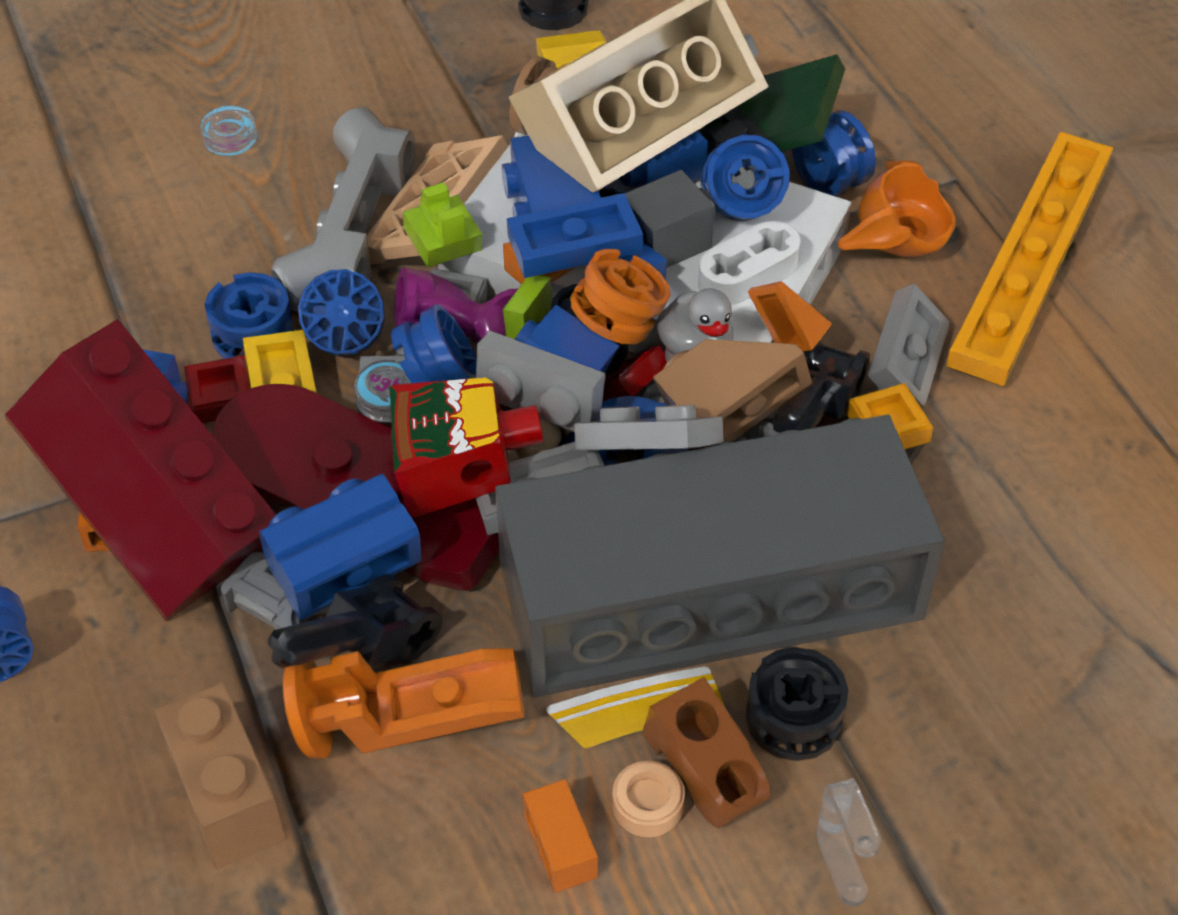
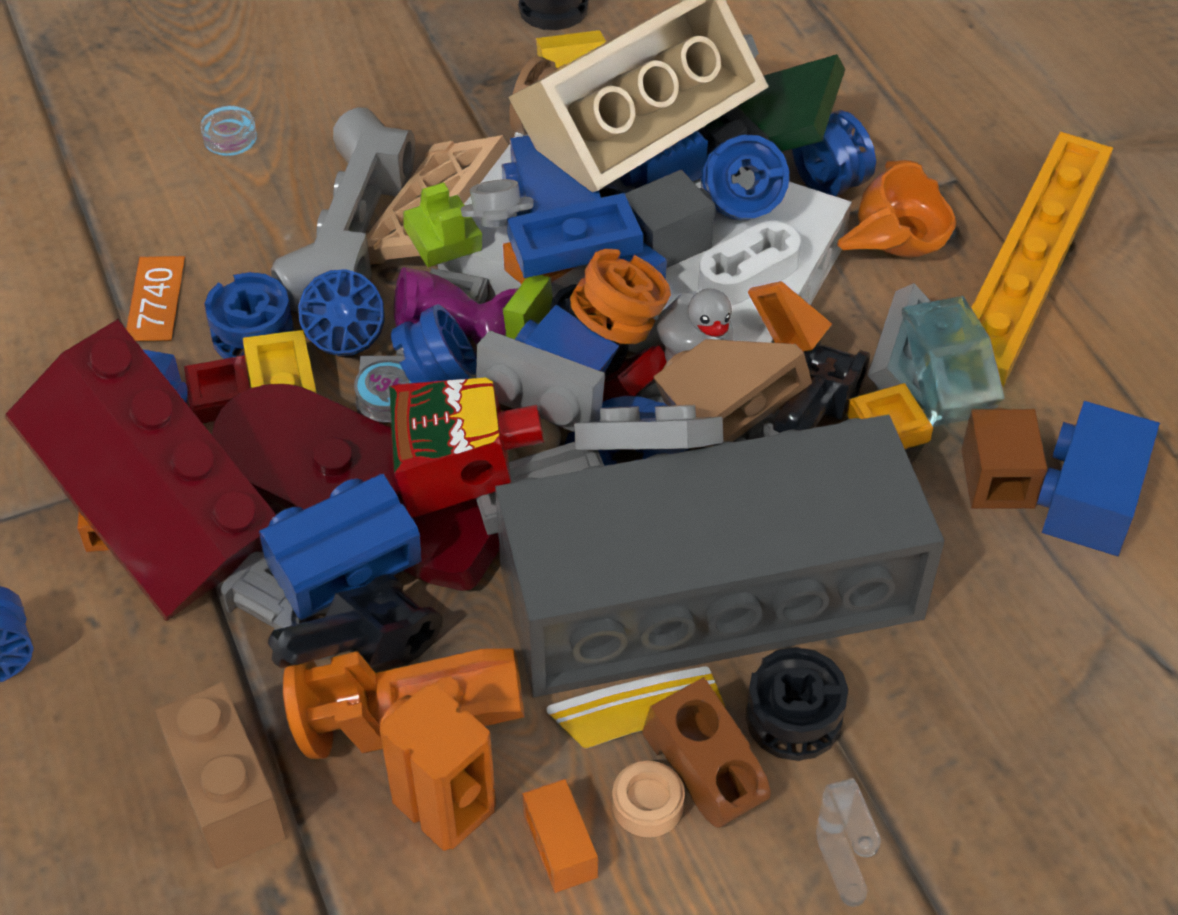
(155, 298): none -> orange sticker
(438, 765): none -> orange brick
(496, 202): none -> light grey plate
(952, 360): none -> clear light blue slope
(1003, 458): none -> dark orange brick
(1100, 477): none -> blue brick

